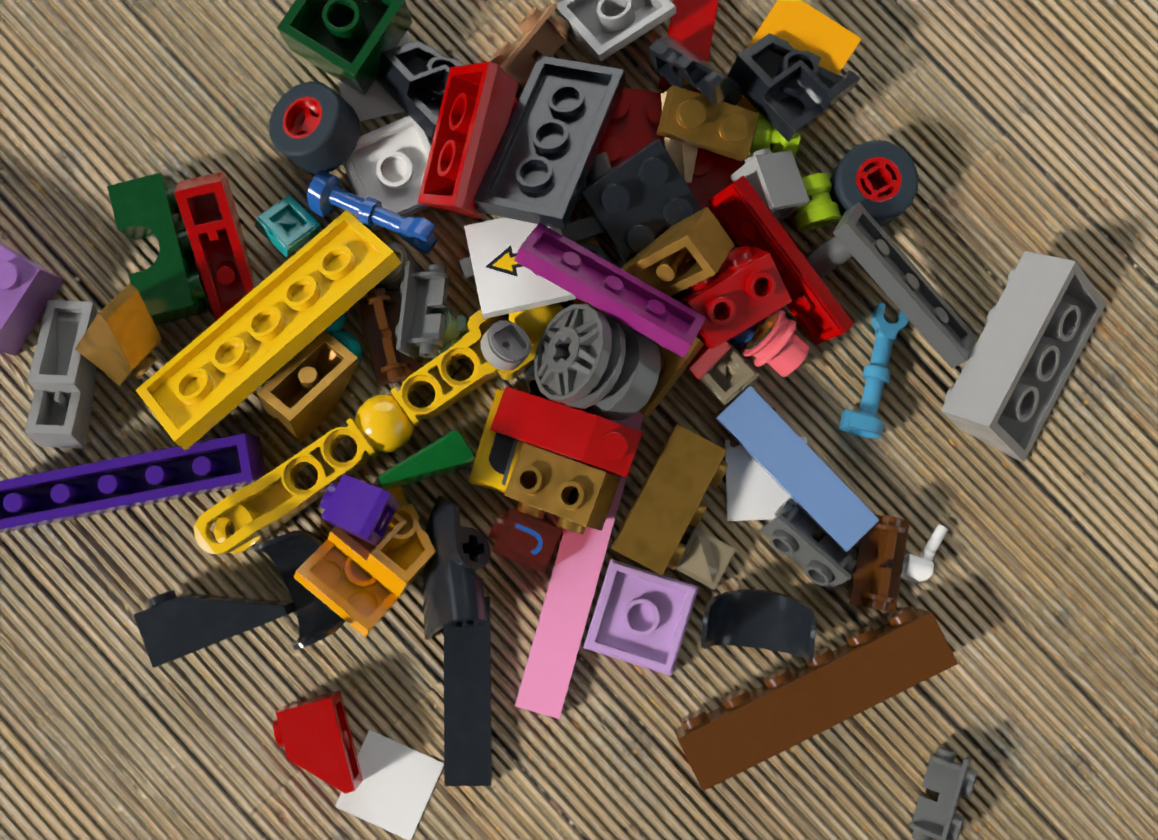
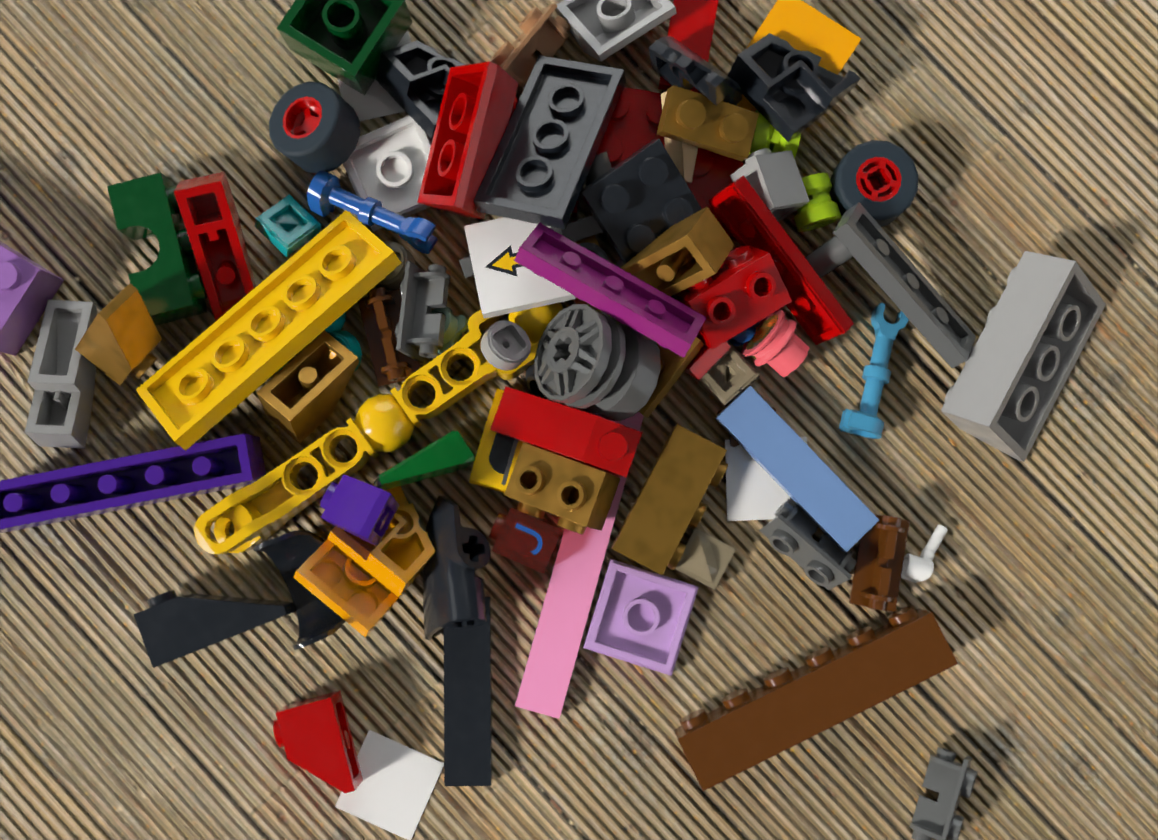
(760, 621): black piece -> none

